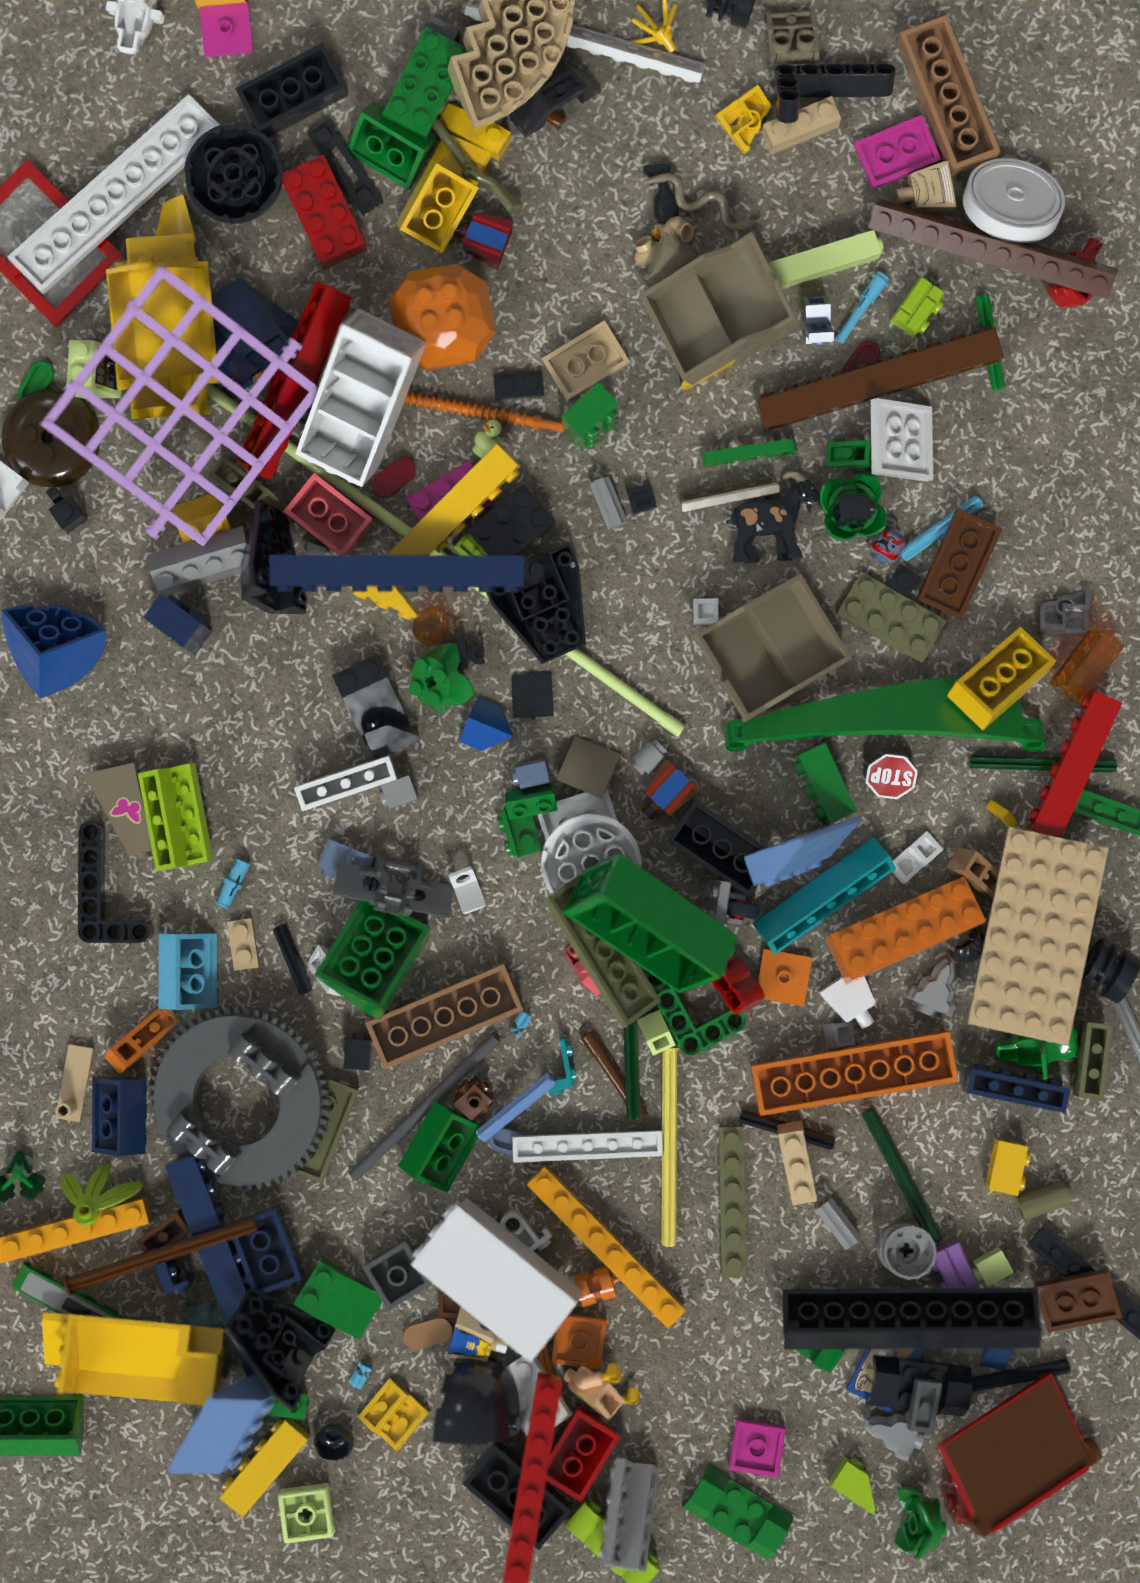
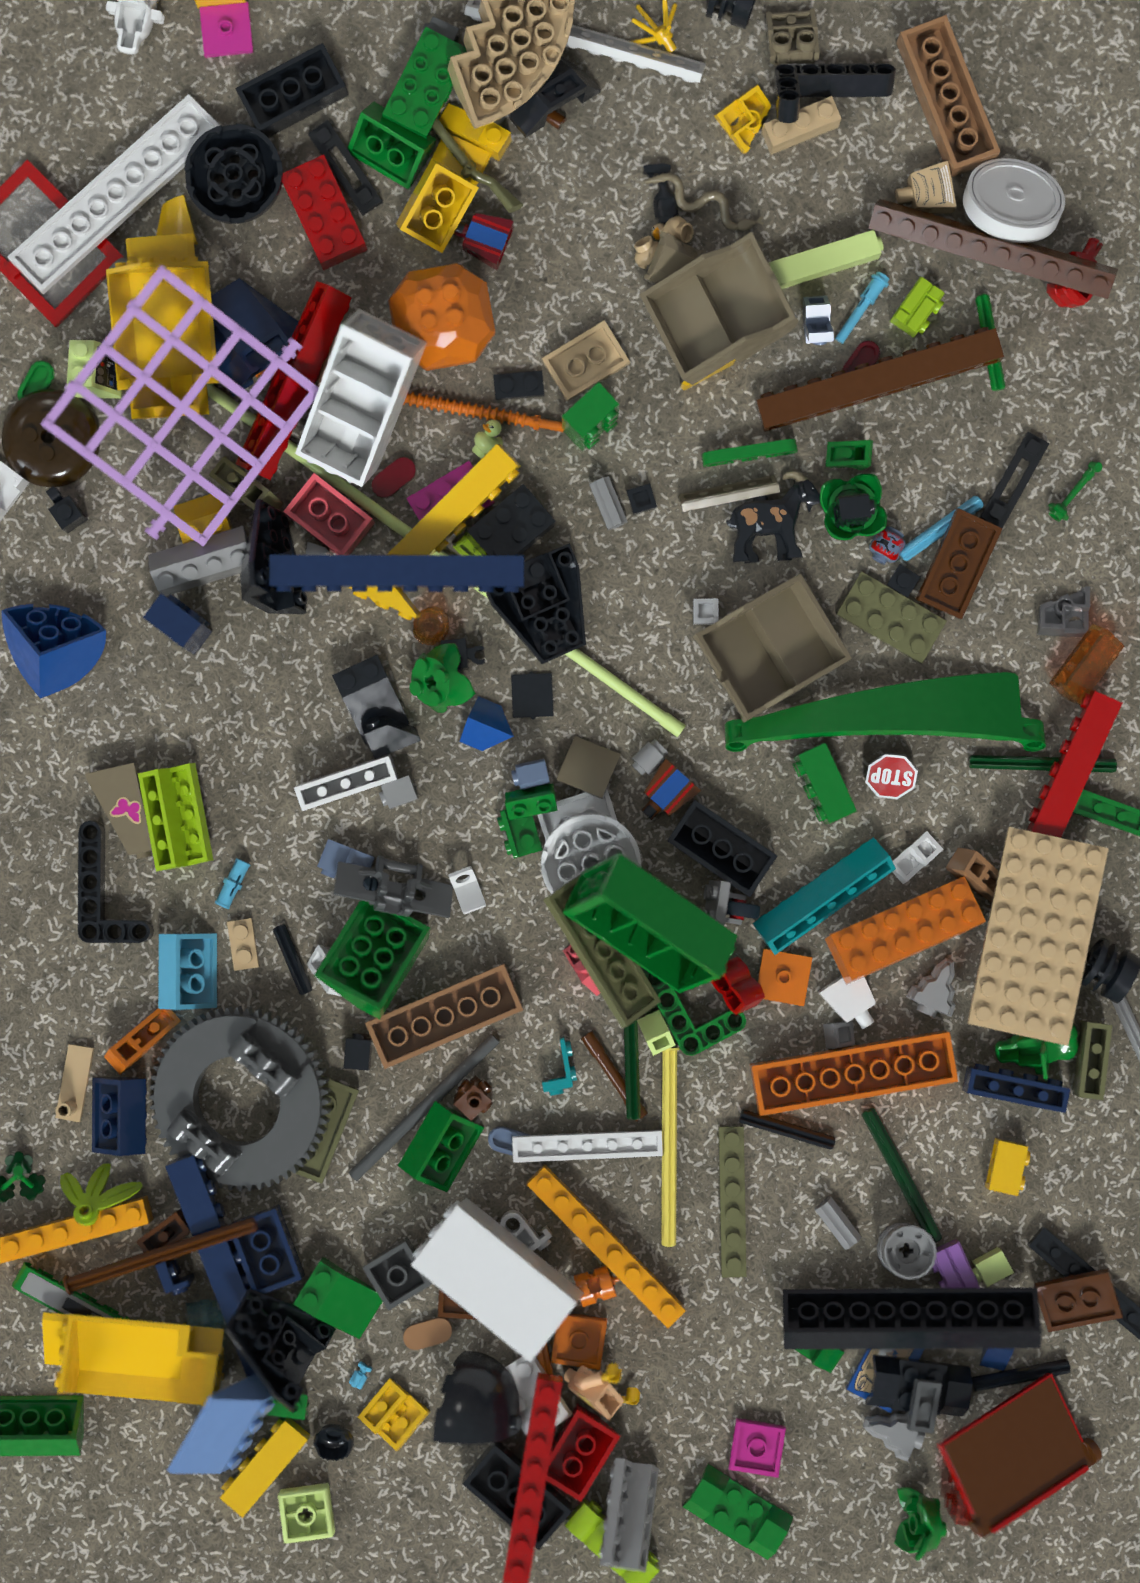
(473, 1339): torso -> none
(516, 1107): medium blue axle -> none
(521, 1022): medium azure piece -> none
(797, 853): medium blue slope -> none
(797, 1163): tan brick -> none
(853, 1482): lime slope -> none
(896, 152): dark pink plate -> none
(901, 440): white plate -> none
(971, 949): black hair -> none
(1001, 678): yellow brick -> none
(1002, 813): yellow tile -> none
(1031, 450): none -> black container
(1044, 1200): olive brick -> none
(1058, 510): none -> green piece

